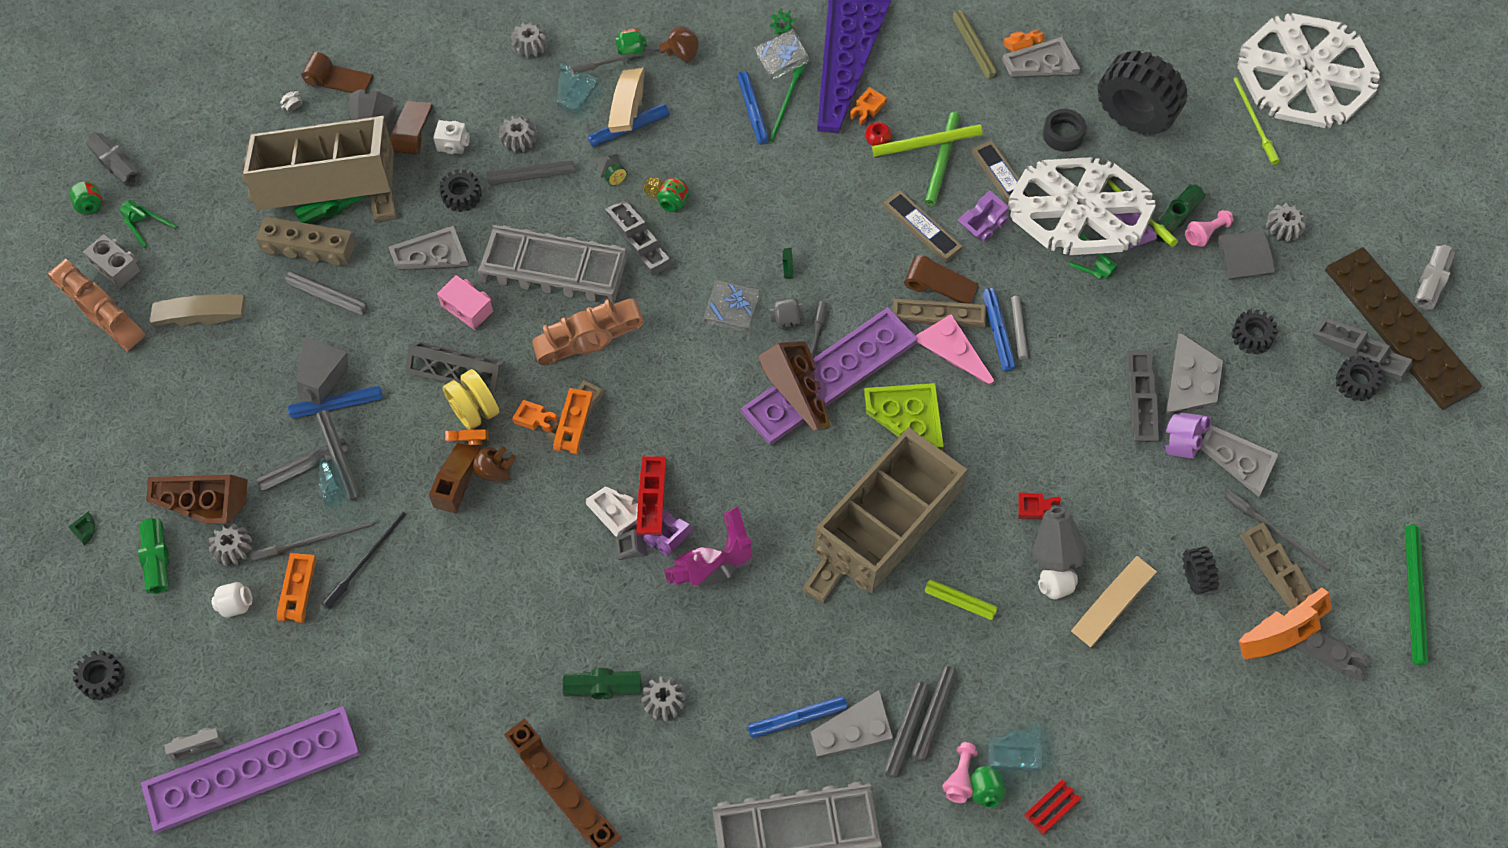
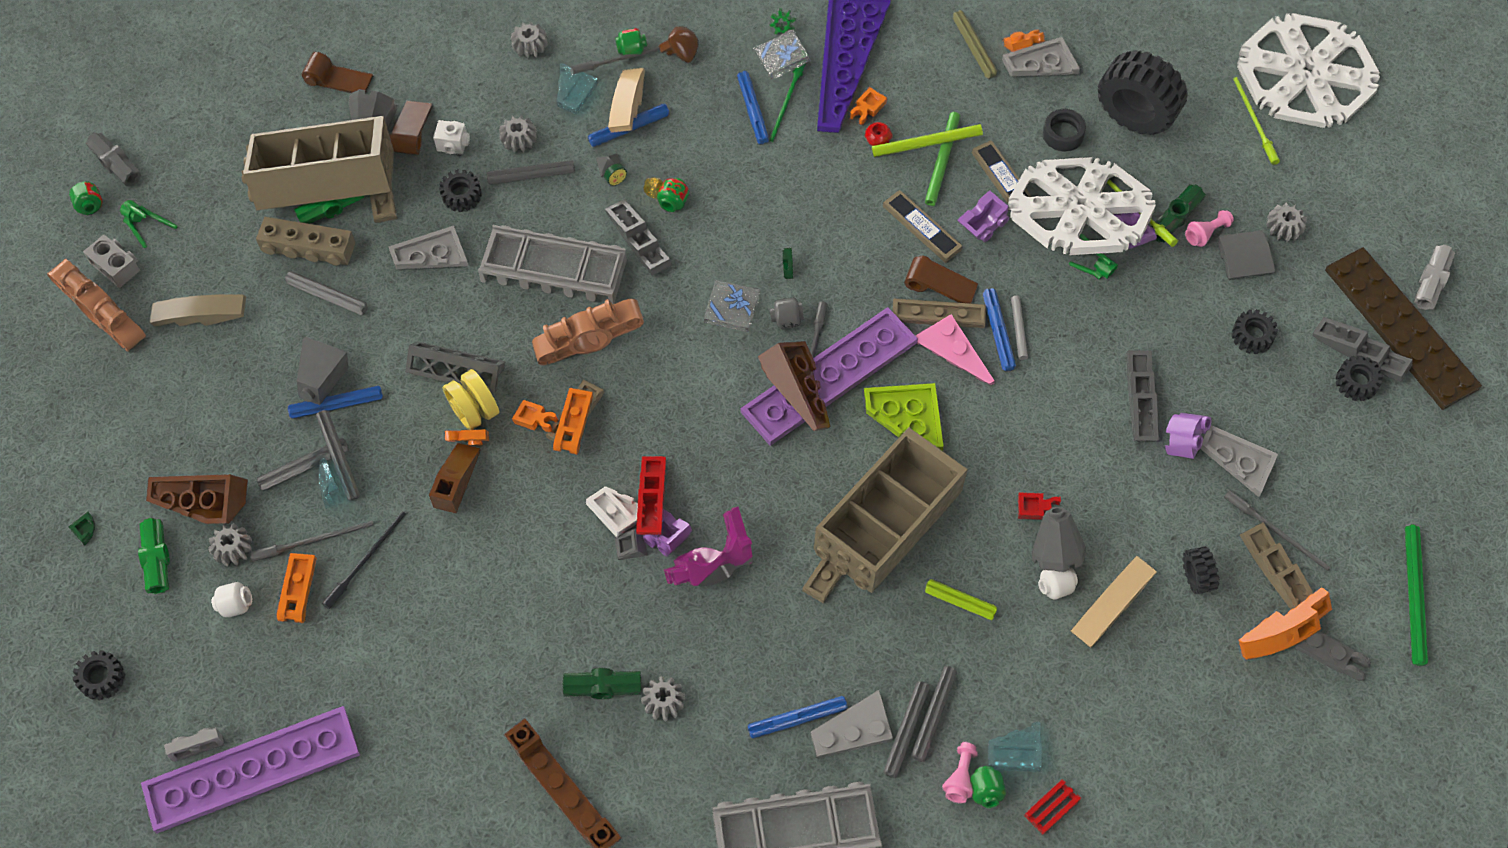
(291, 101): white plate -> none
(465, 302): bright pink brick -> none
(491, 466): reddish brown piece -> none
(1193, 377): light grey wing -> none

